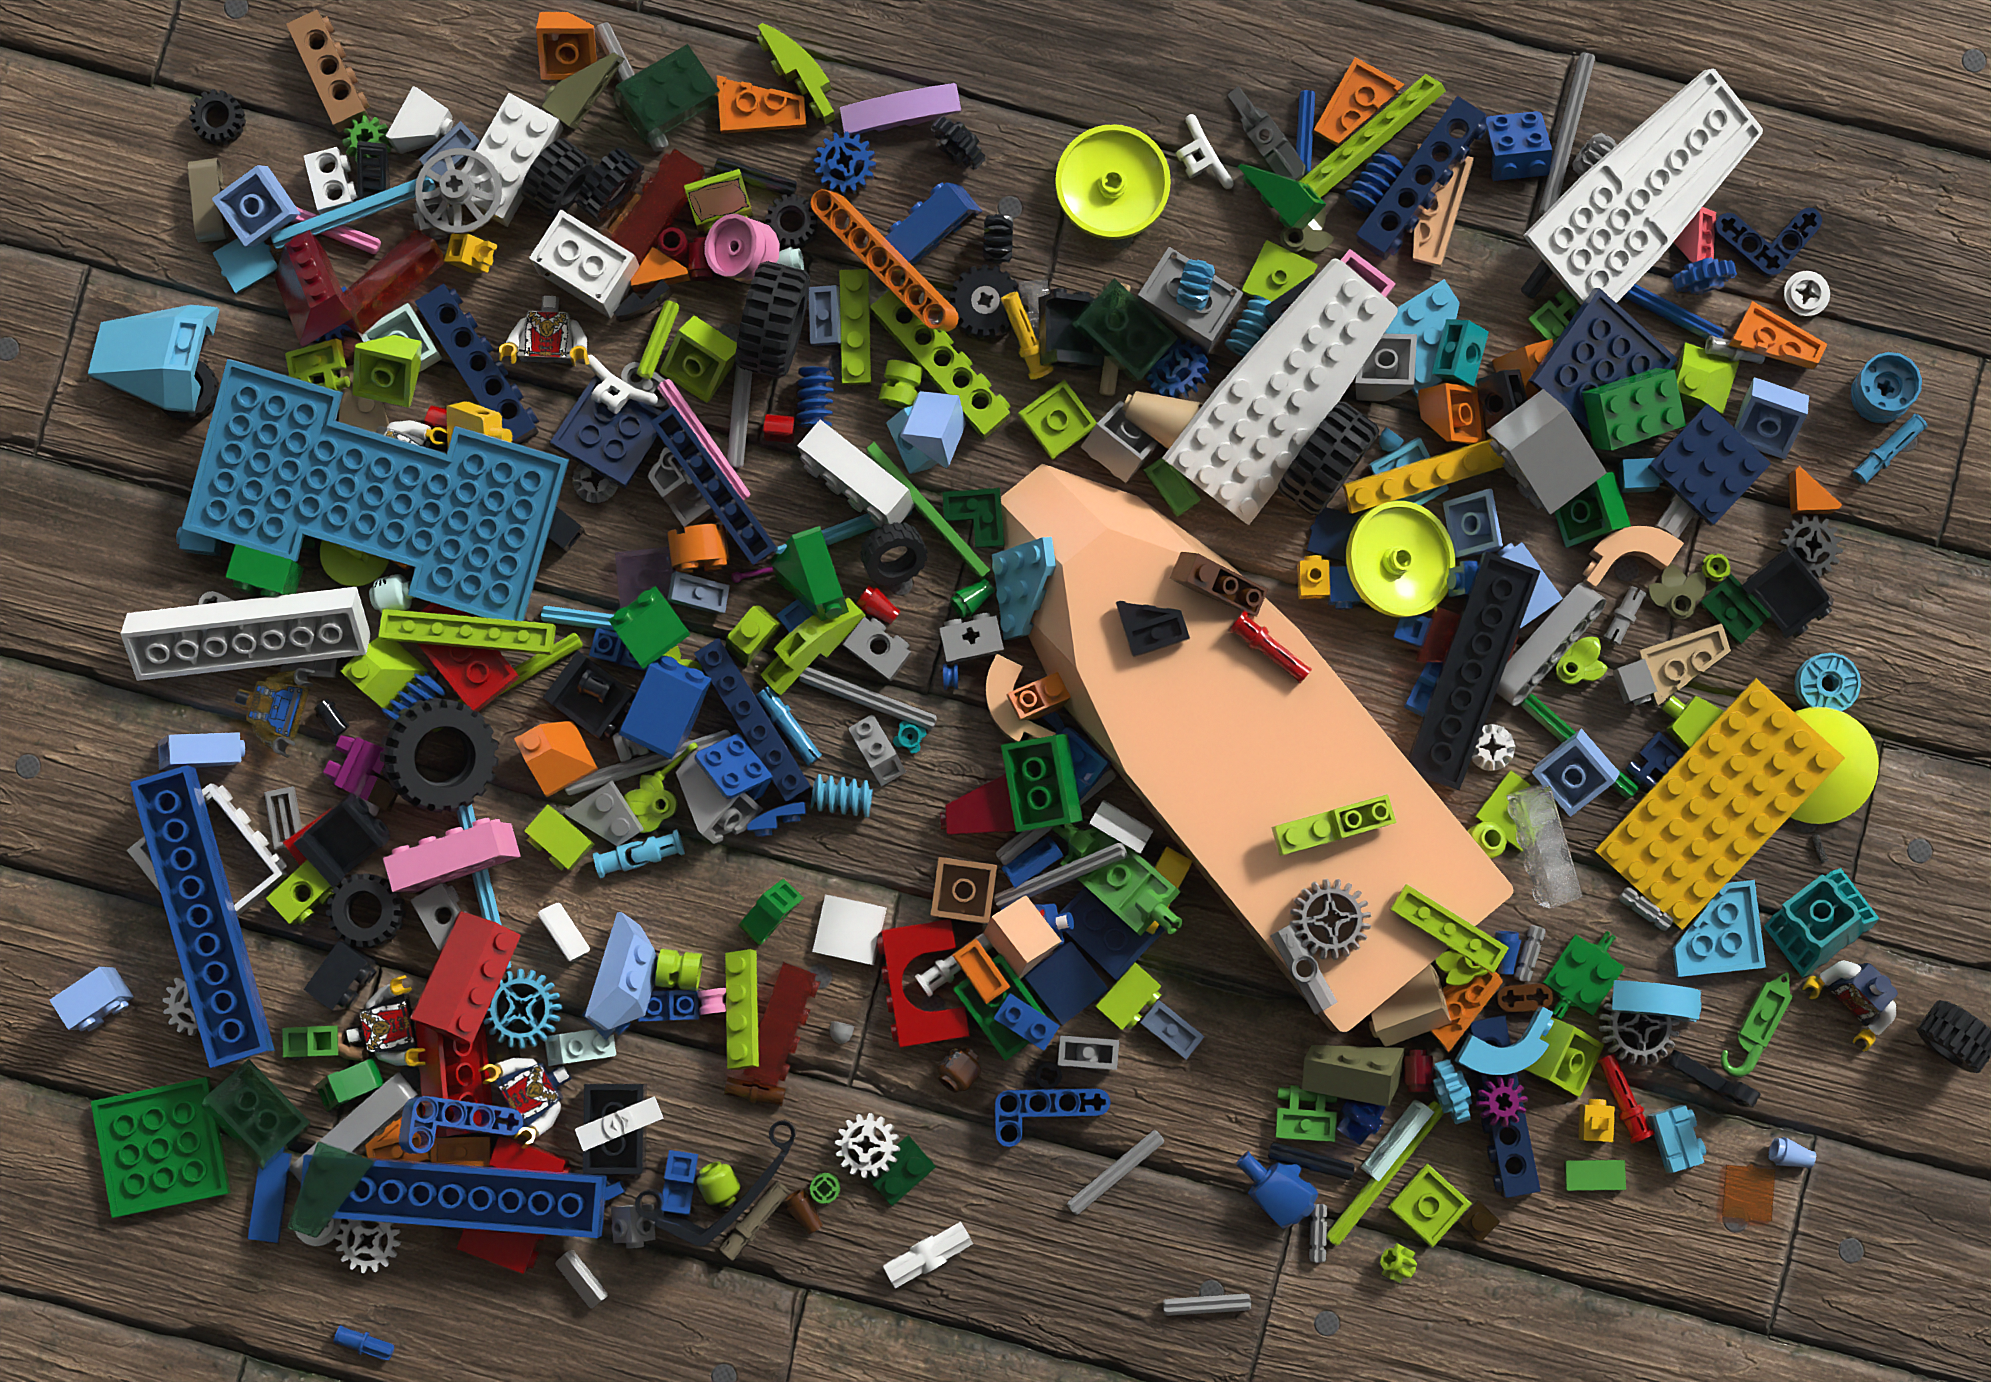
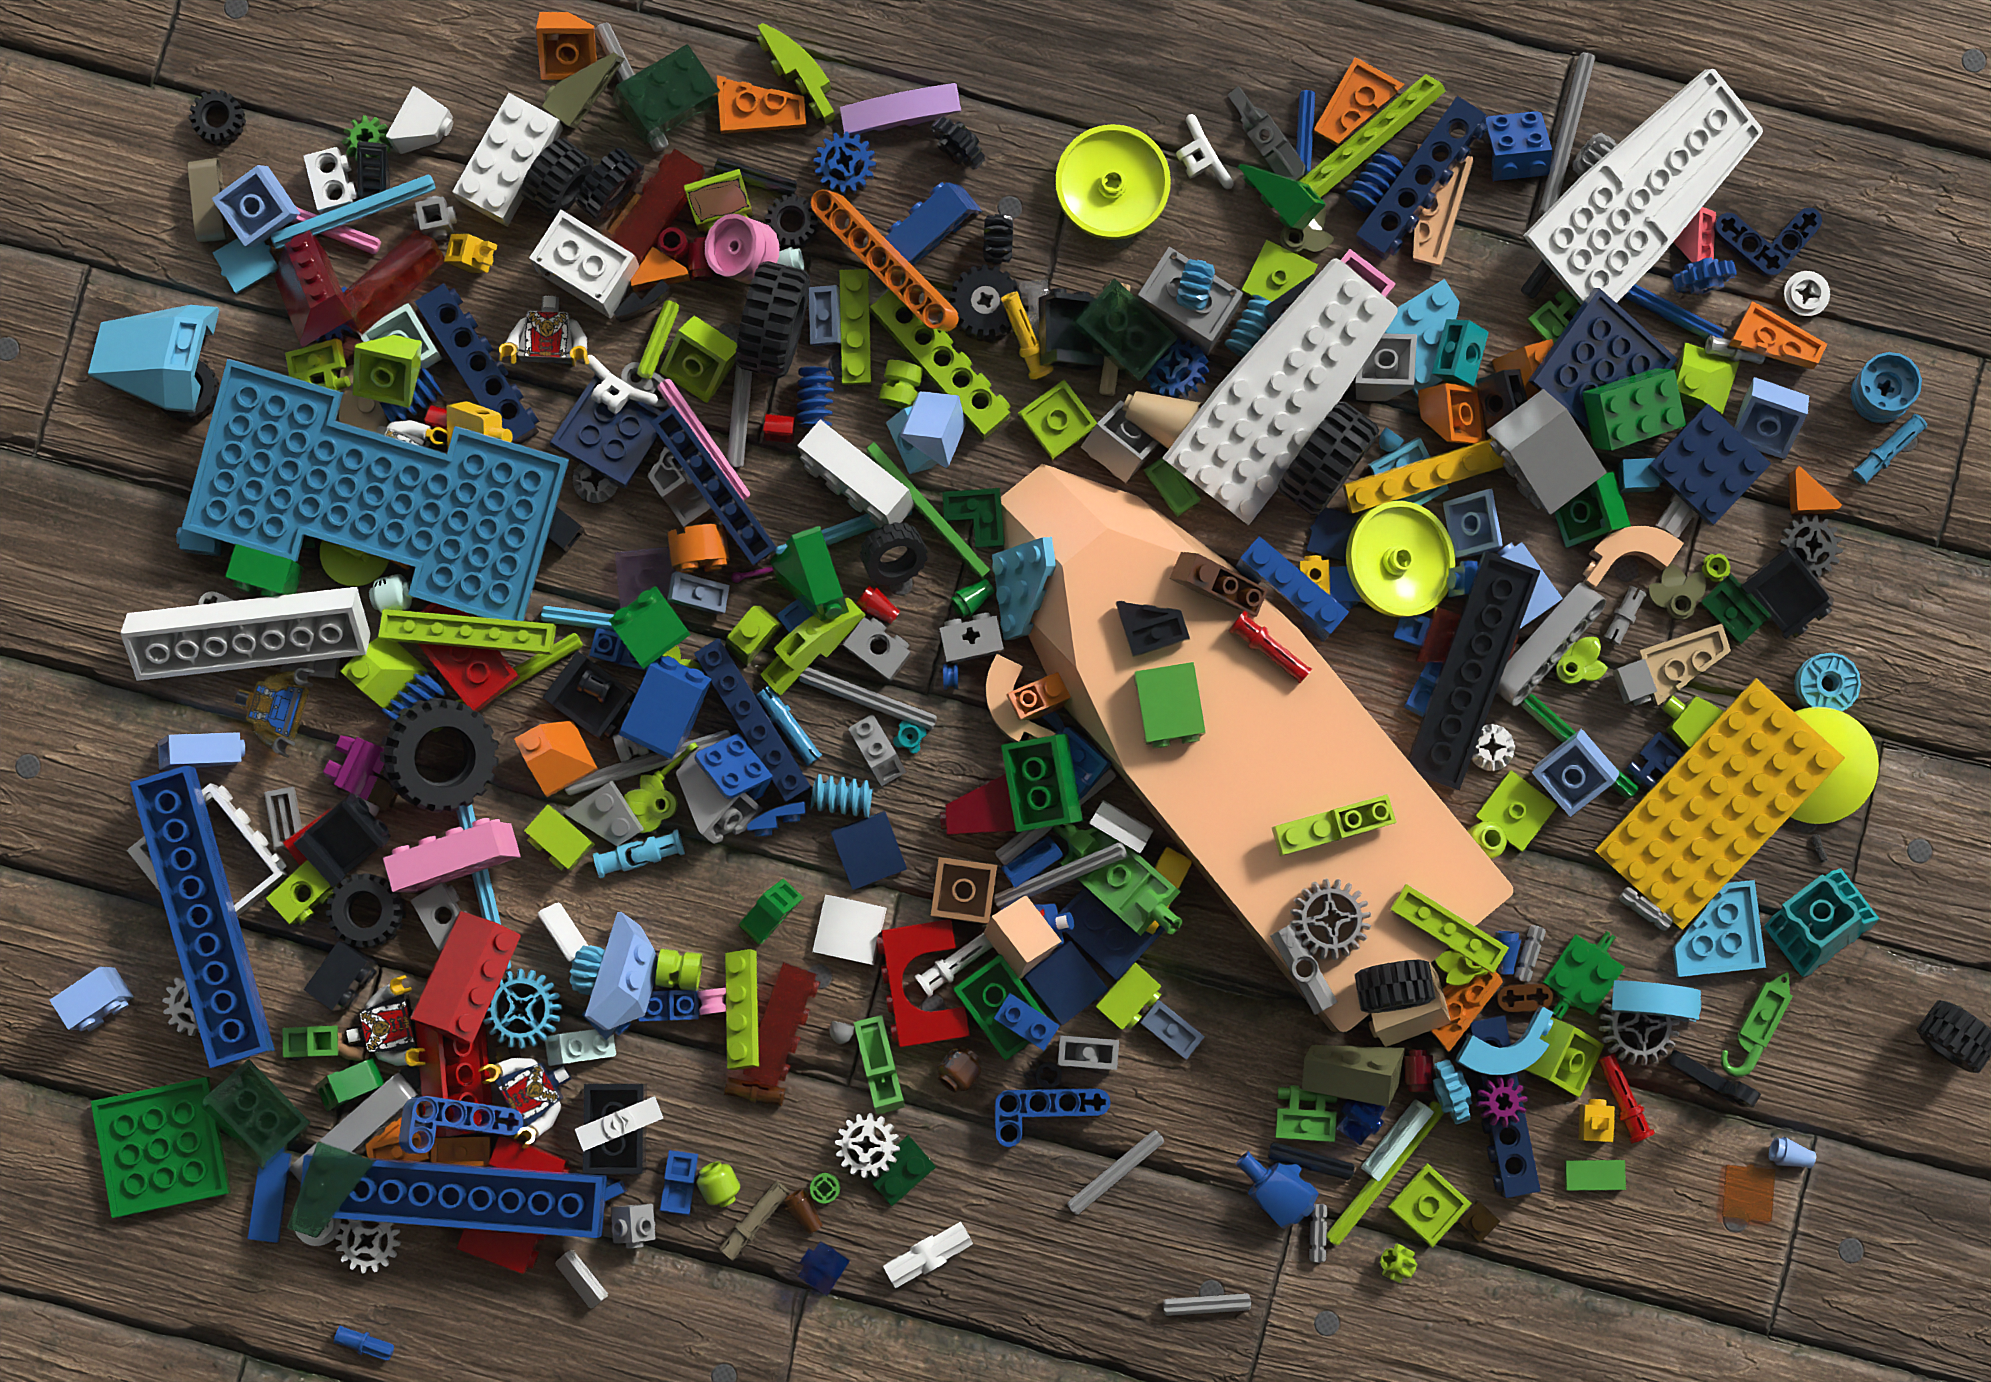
(305, 33): medium nougat brick -> none
(331, 717): black pin -> none
(425, 388): none -> blue piece
(457, 137): sand blue plate -> none
(458, 189): light grey wheel -> none
(586, 968): none -> medium azure gear
(701, 1236): black panel -> none
(822, 1267): none -> clear blue brick
(868, 850): none -> dark blue slope
(879, 1064): none -> bright green slope
(981, 971): orange tile -> none
(1170, 704): none -> bright green panel
(1316, 606): none -> blue arch
(1394, 986): none -> black tyre
(1544, 846): clear brick -> none
(1677, 1138): medium azure brick -> none
(1862, 992): torso -> none

